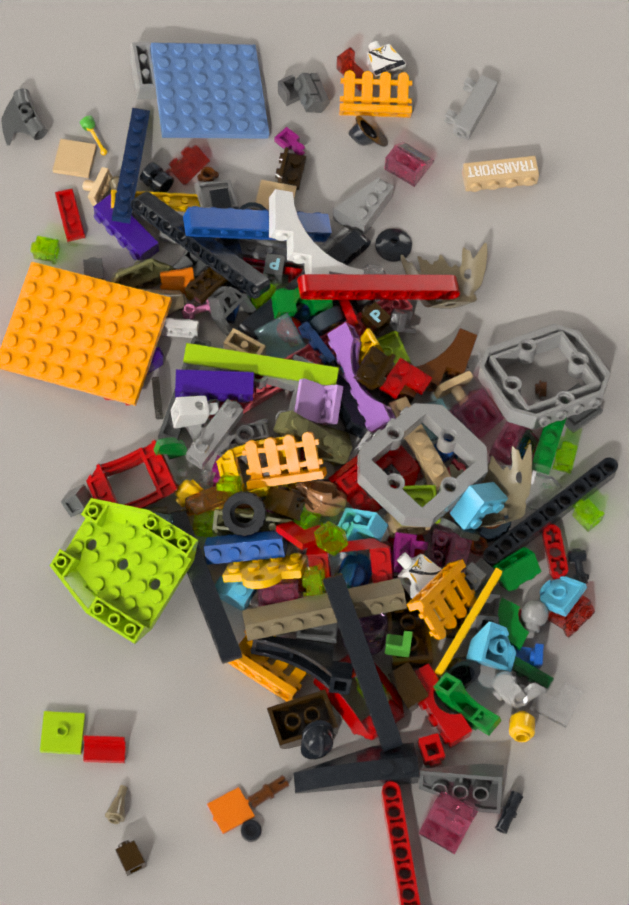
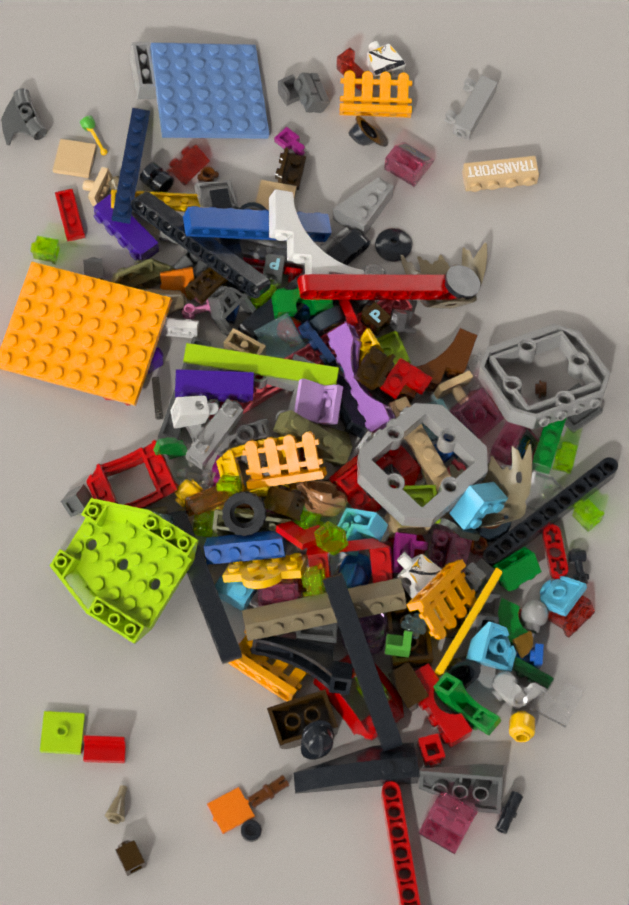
(414, 625): none -> clear light blue plant
(462, 282): none -> tile
(523, 644): none -> pearl gold tile

